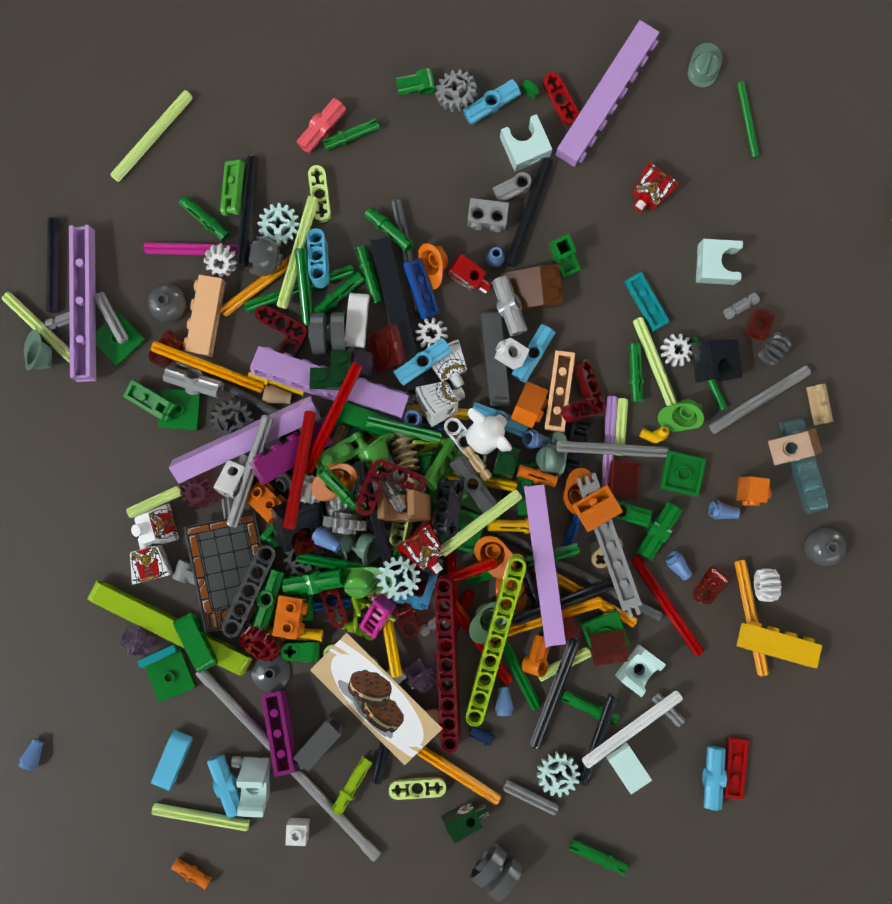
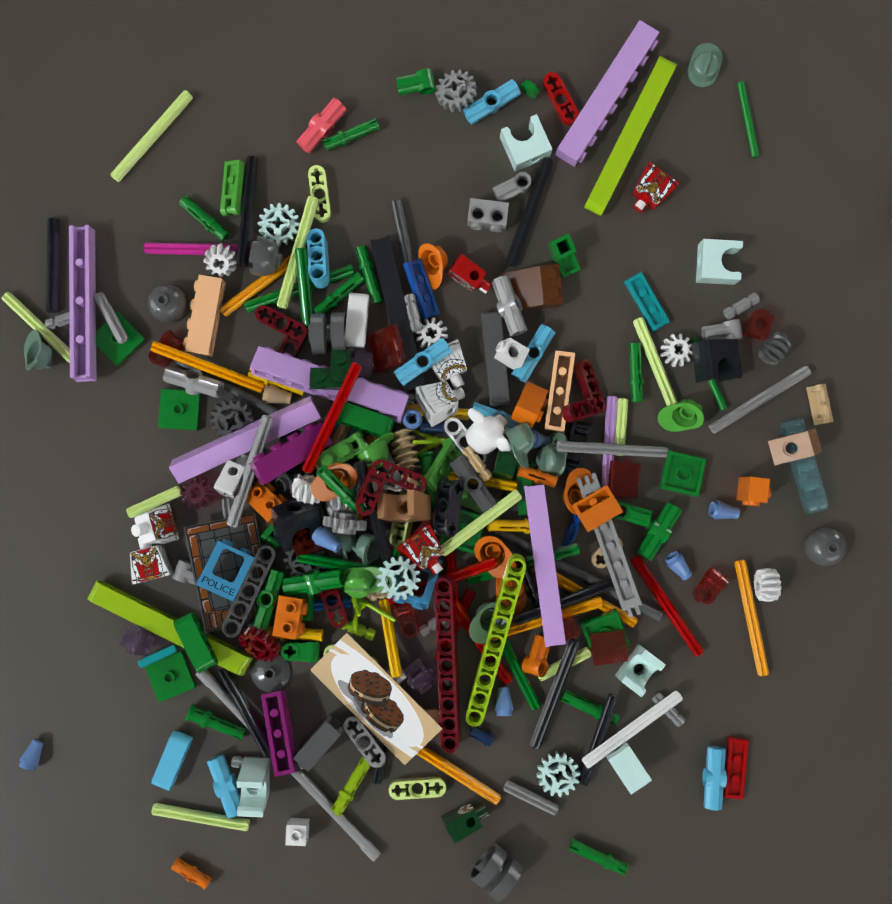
(149, 400): green plate -> none
(206, 719): none -> green pin
(218, 585): none -> dark azure window
(245, 711): none -> black axle
(299, 470): red axle -> none
(352, 733): none -> light grey beam
(383, 224): green pin -> none
(385, 607): dark pink slope -> none
(392, 493): clear smoke axle -> none
(403, 429): green axle -> none
(413, 313): none -> light grey axle
(495, 261): medium blue cone -> none
(521, 442): none -> sand green piece
(630, 136): none -> lime beam
(655, 436): yellow arm -> none
(727, 330): none -> light grey piece
(779, 645): yellow brick -> none

